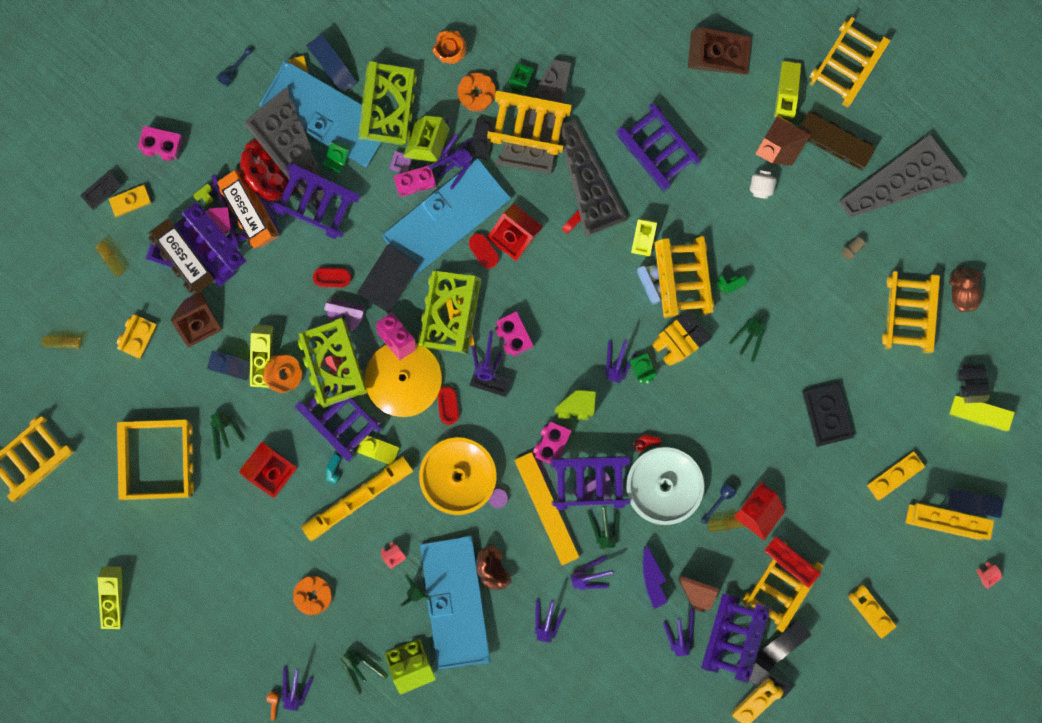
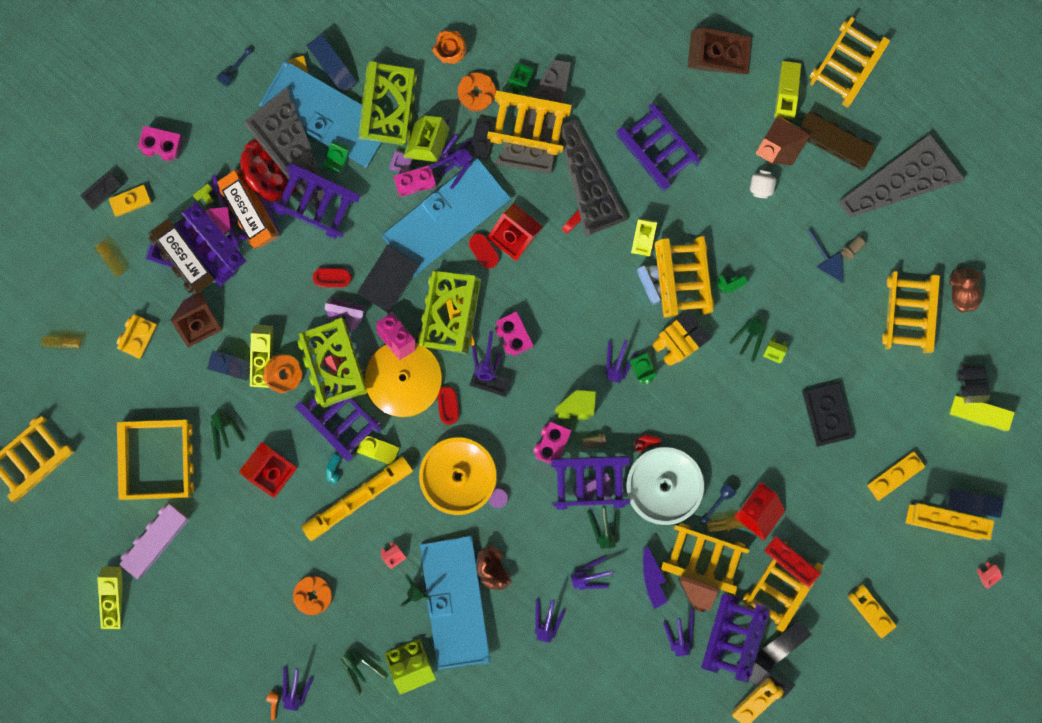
(154, 541): none -> lavender brick
(548, 514): yellow tile -> none
(594, 441): none -> dark tan pin
(708, 577): none -> yellow fence
(775, 351): none -> lime tile
(833, 265): none -> dark blue piece

